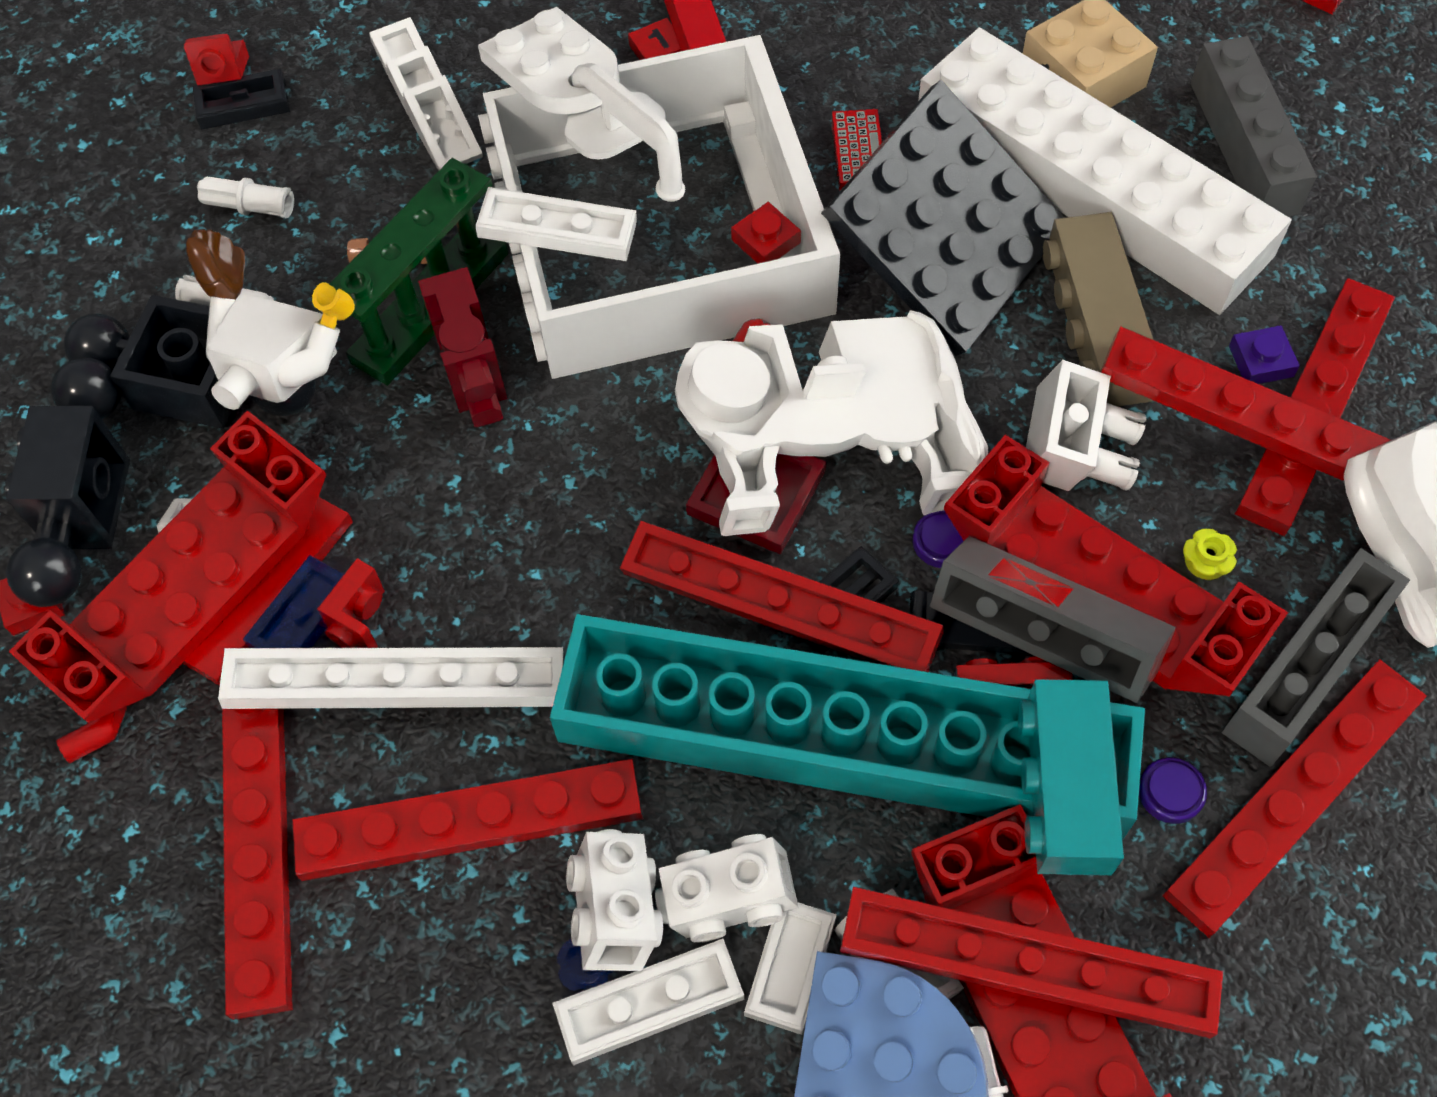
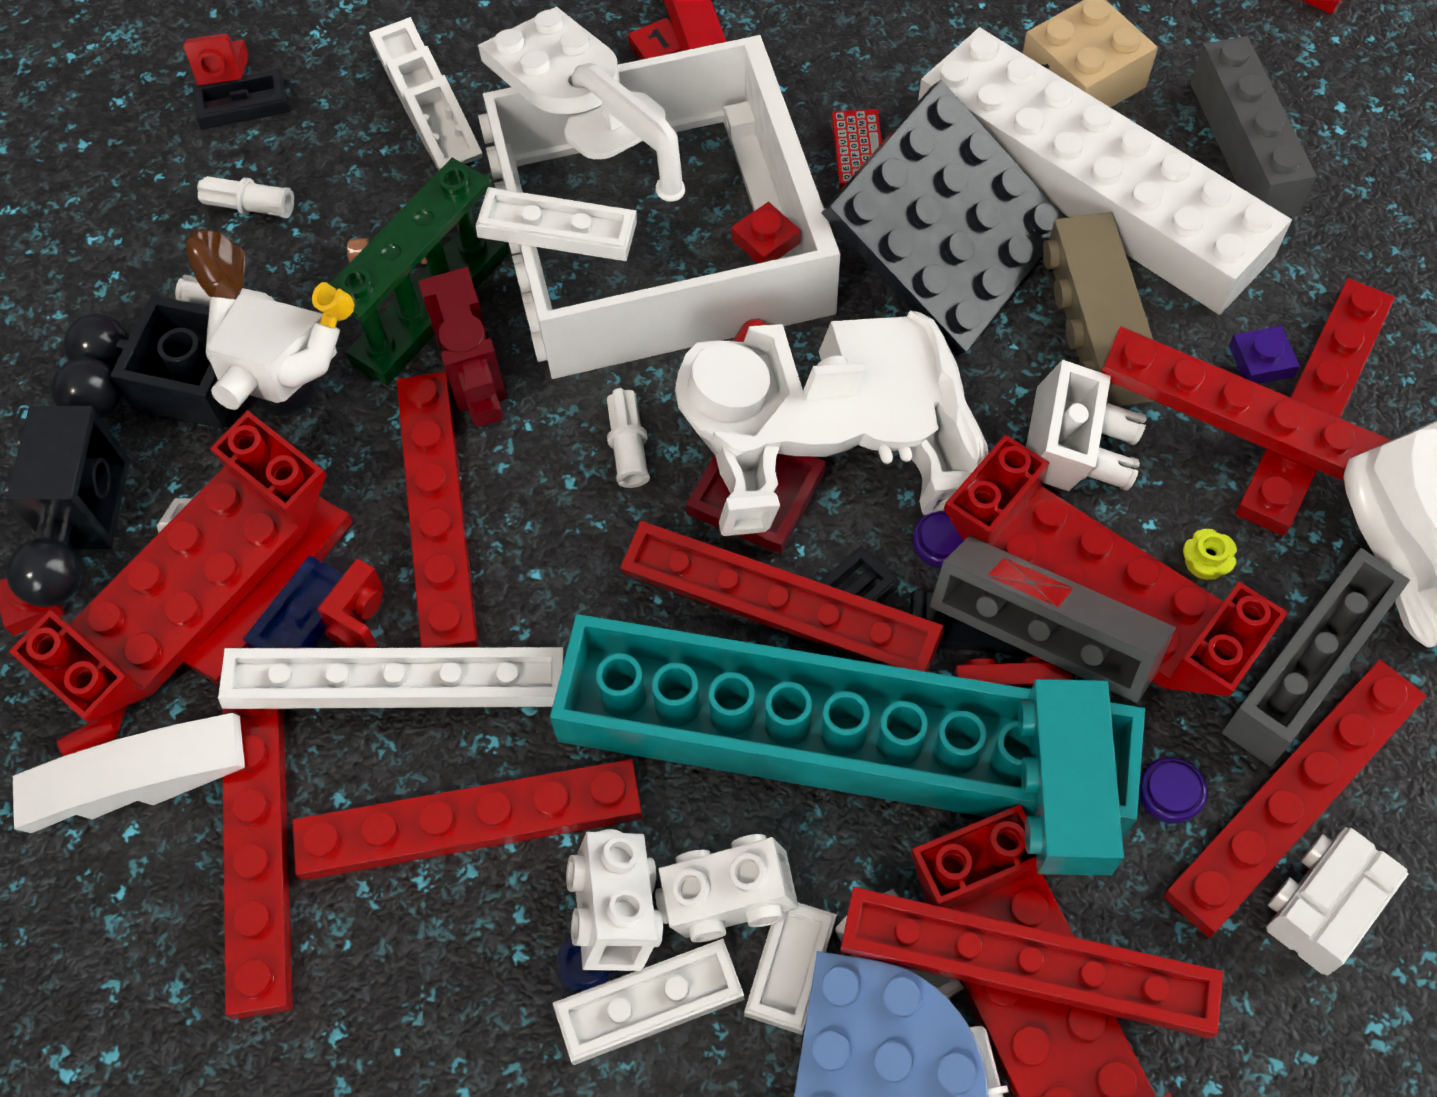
(128, 770): none -> white slope
(436, 513): none -> red plate
(627, 439): none -> white axle
(1335, 899): none -> white brick

